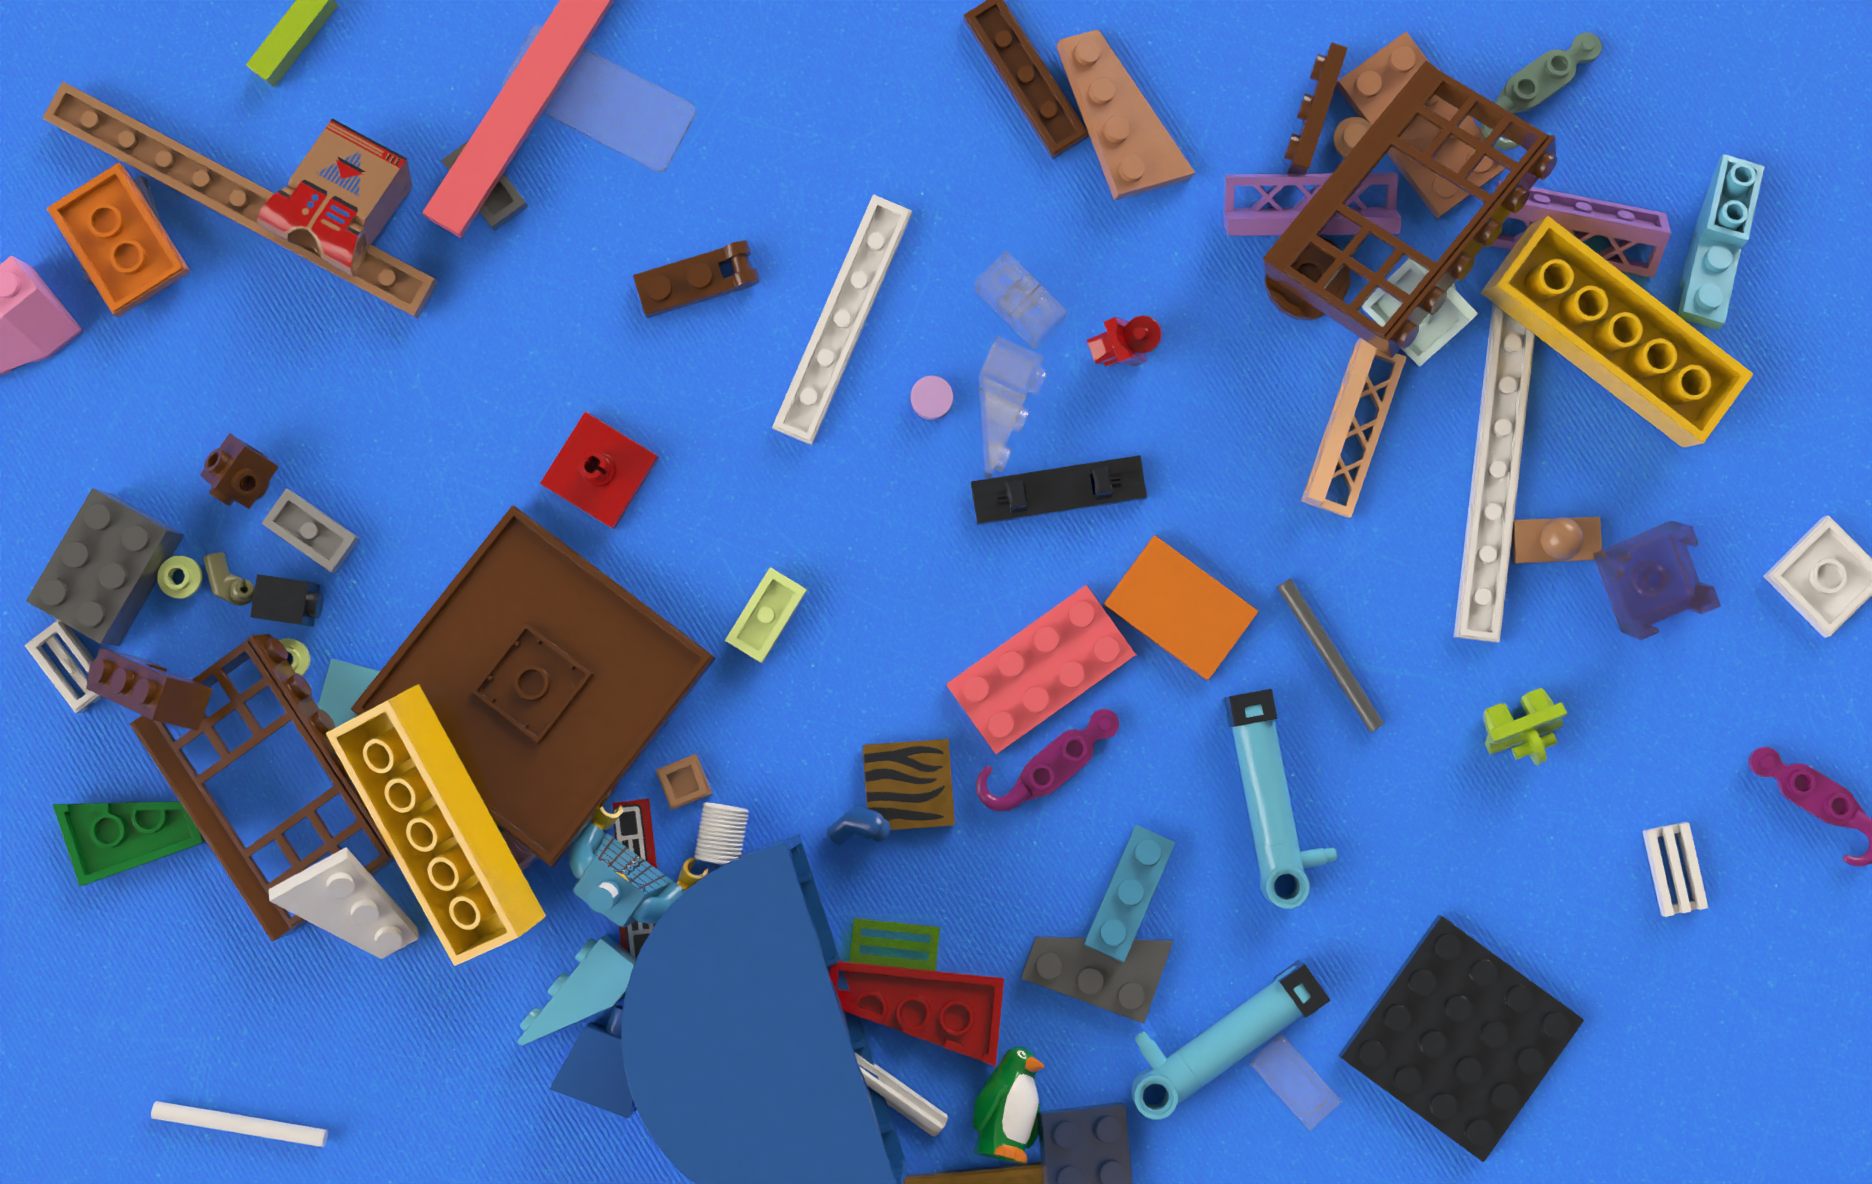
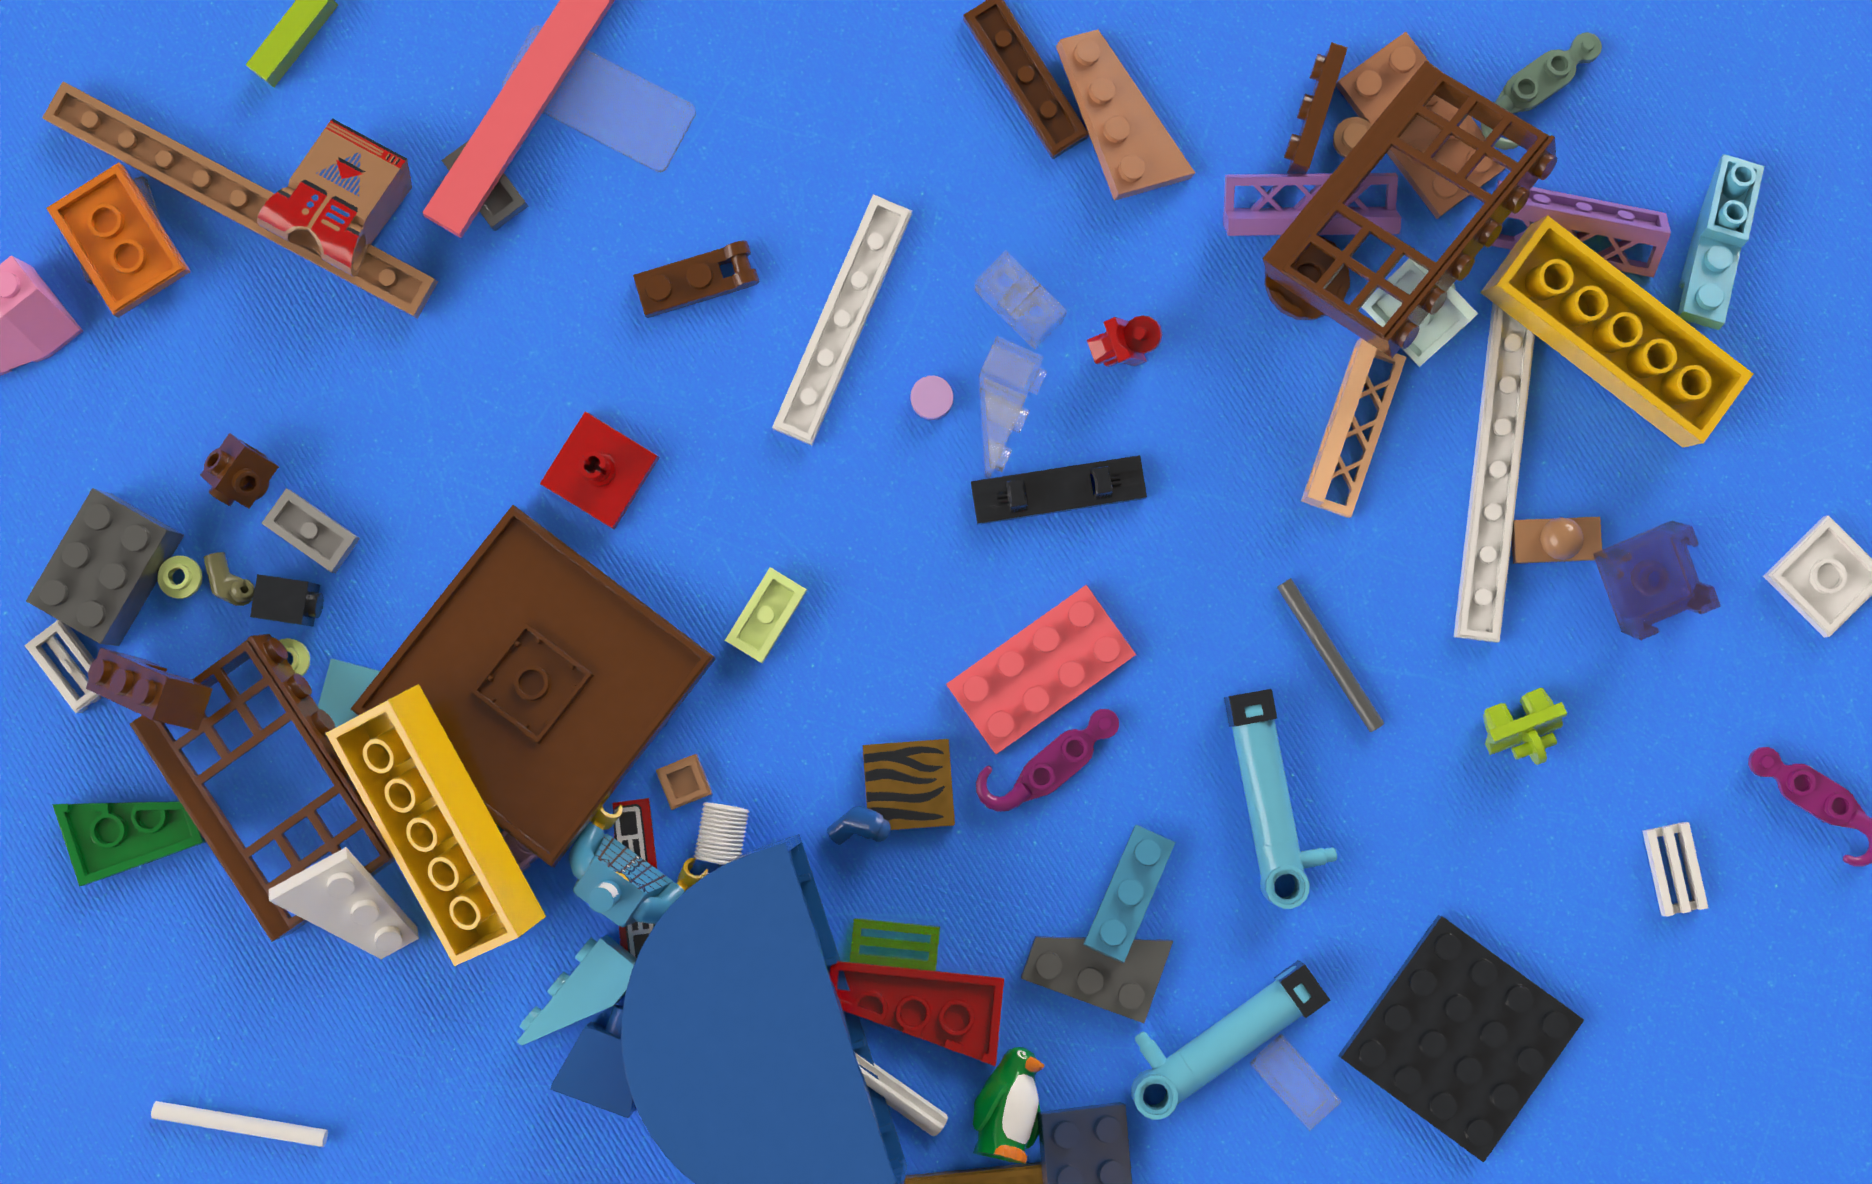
(1180, 608): orange tile -> none

